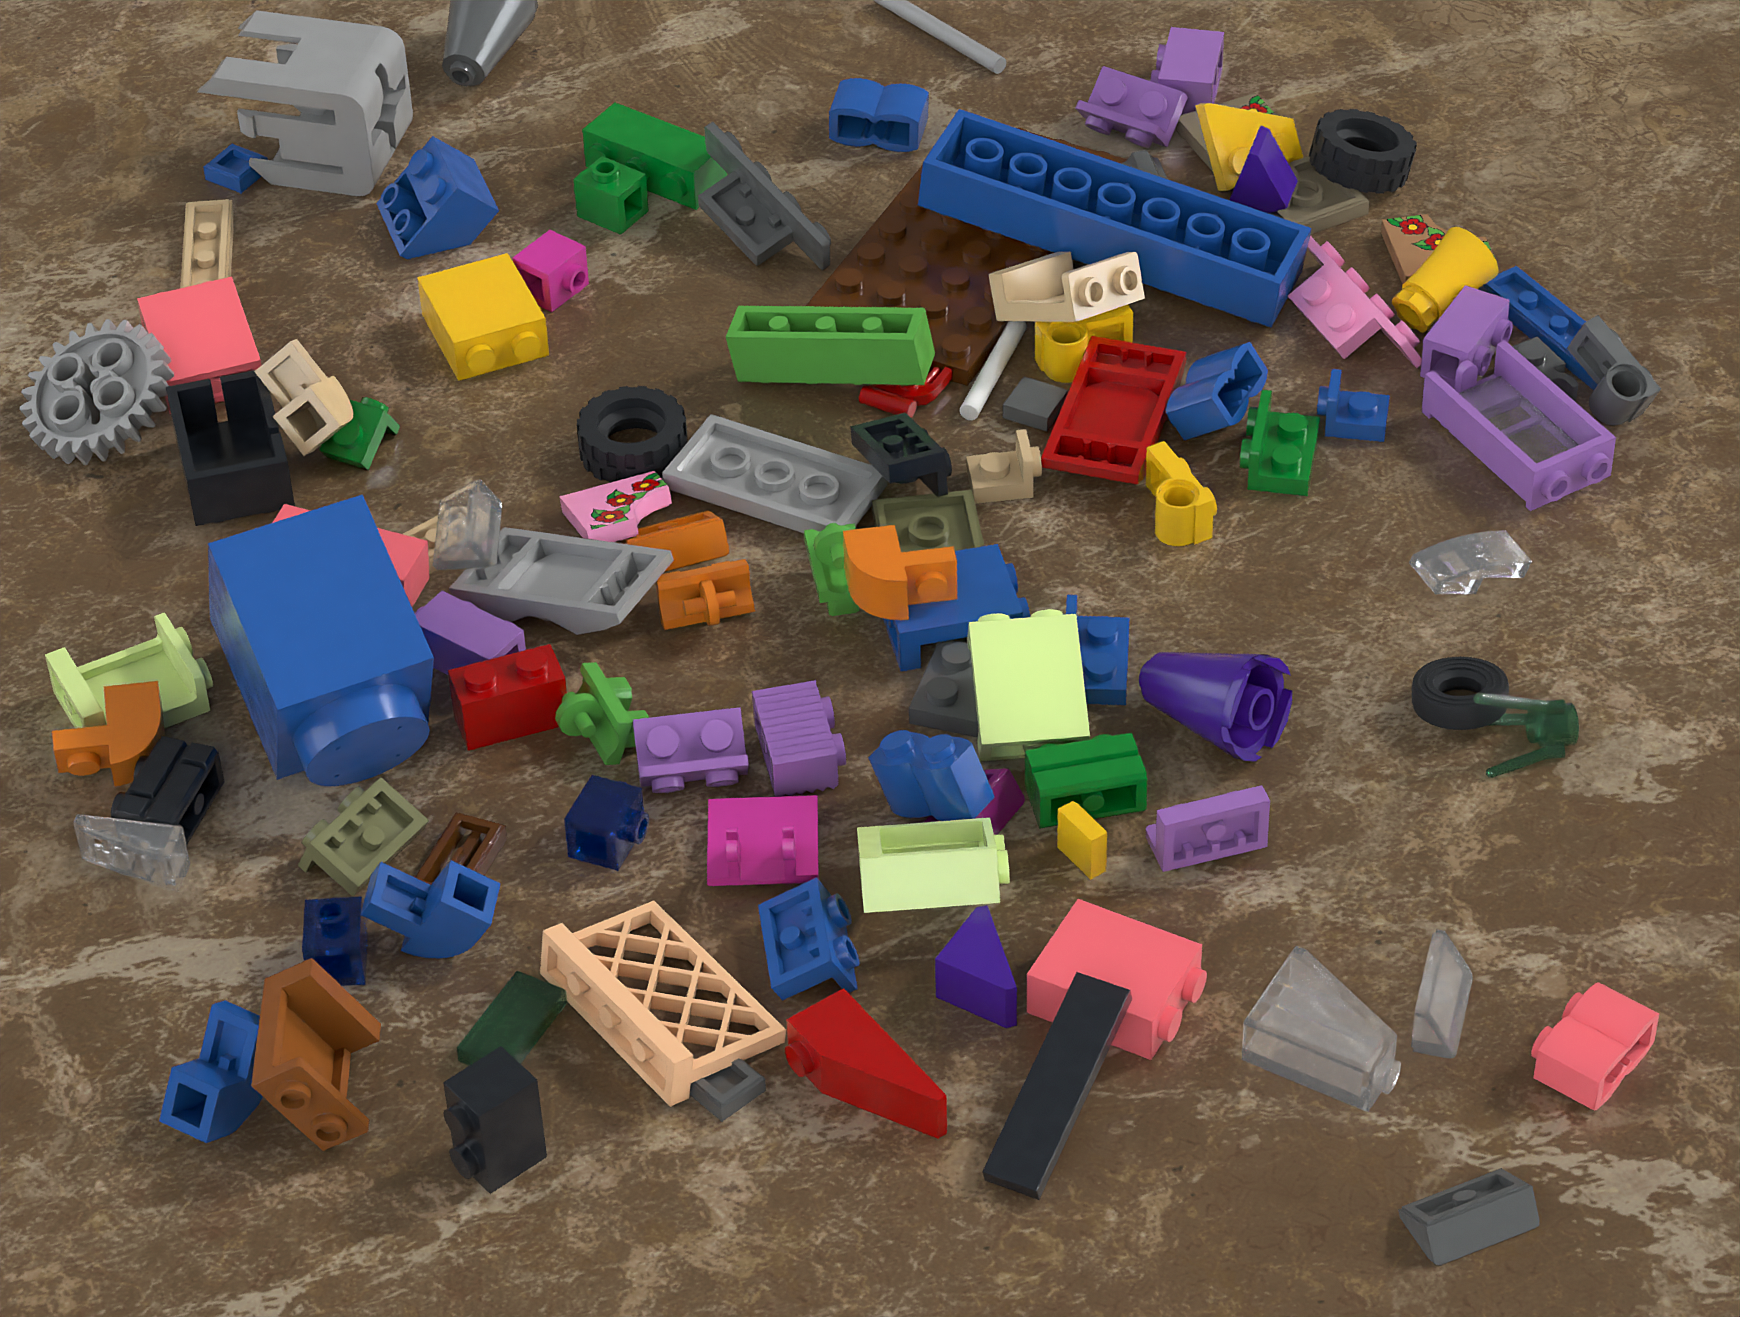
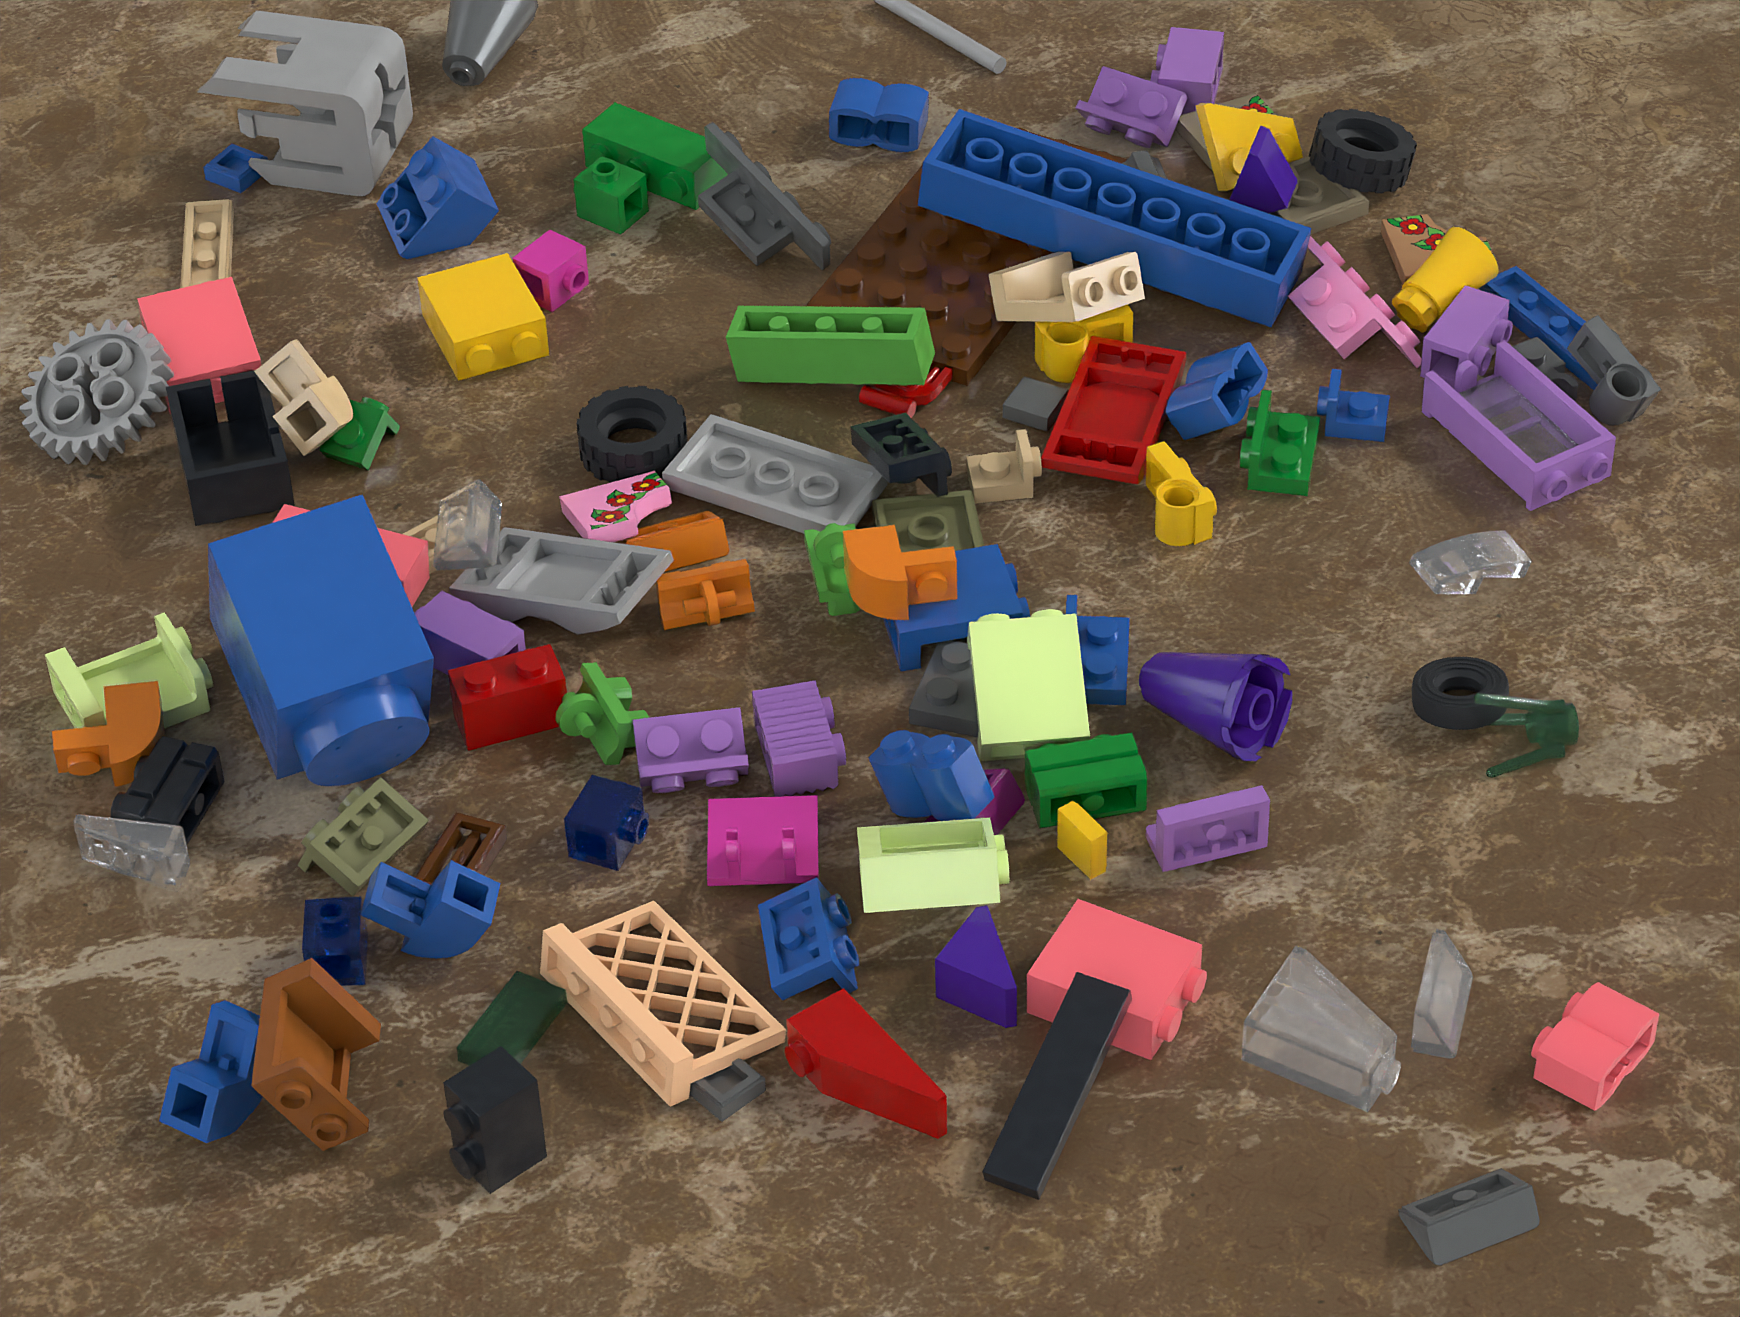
(992, 369): white bar -> none

